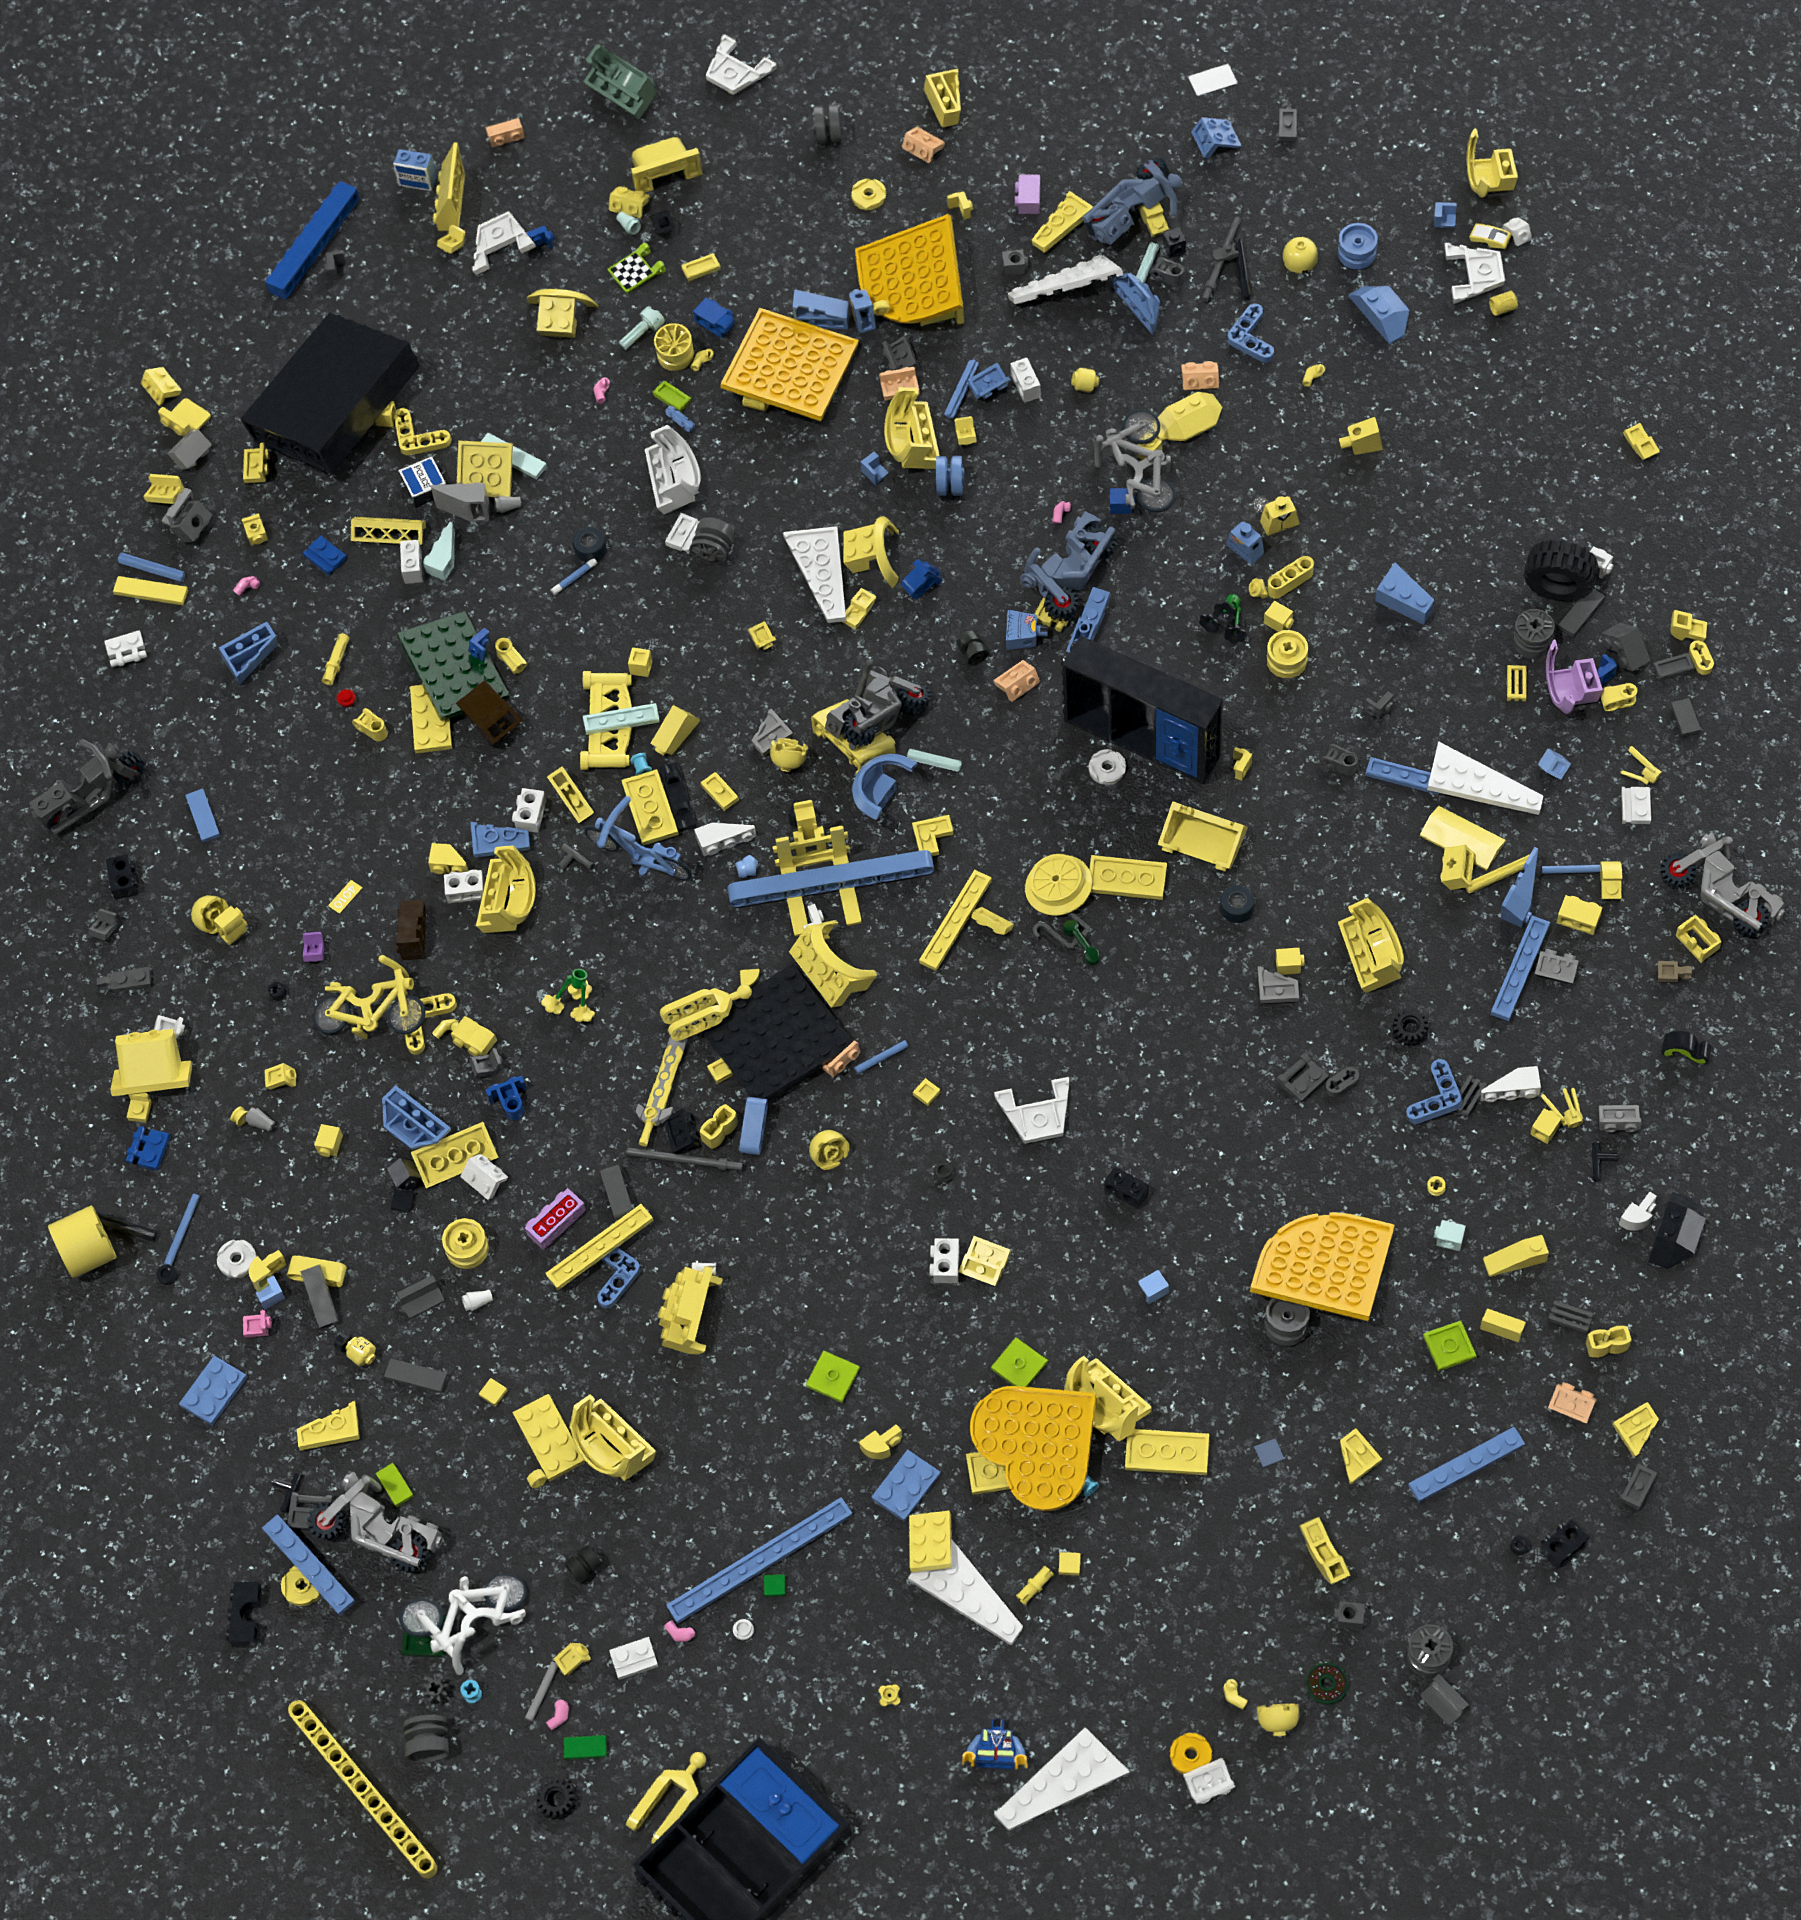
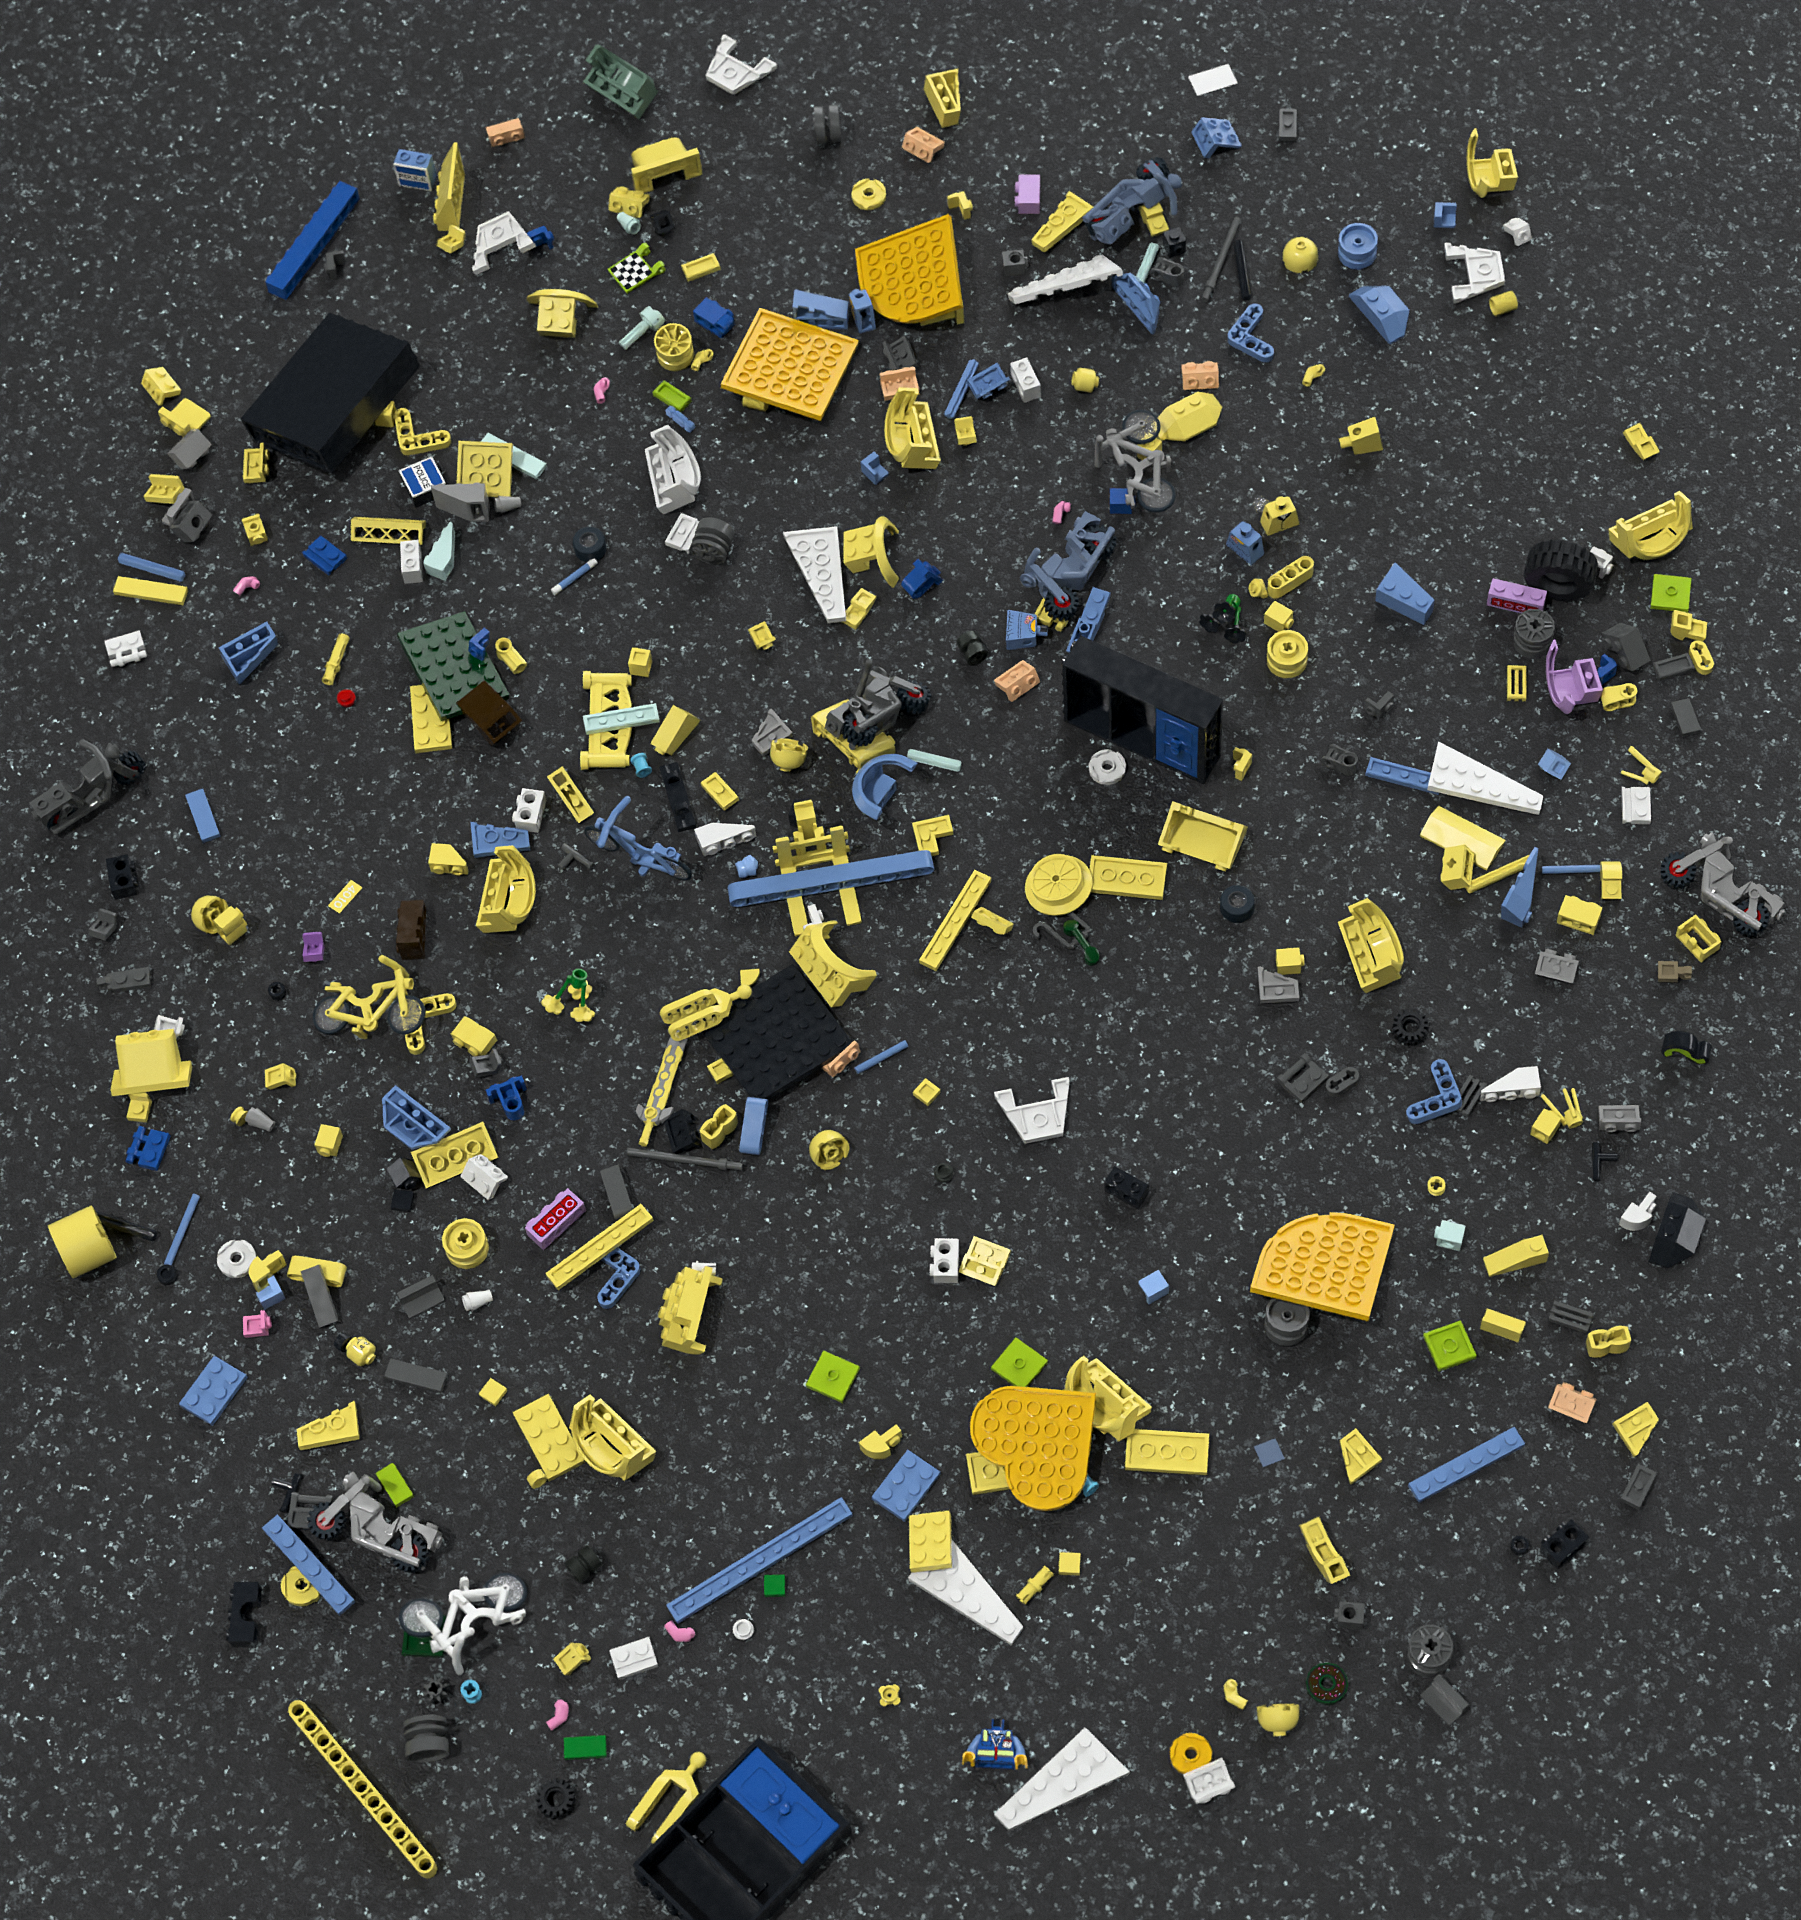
(369, 723): light yellow piece -> none
(444, 1026): light yellow arm -> none
(465, 890): white brick -> none
(541, 1691): light grey bar -> none
(650, 807): light yellow plate -> none
(881, 307): light yellow tile -> none
(949, 475): medium blue wheel -> none
(1226, 252): dark grey piece -> none
(1492, 235): slope -> none
(1515, 596): none -> lavender brick
(1520, 968): medium blue plate -> none
(1581, 613): dark grey tile -> none
(1667, 515): none -> light yellow piece
(1670, 593): none -> lime plate

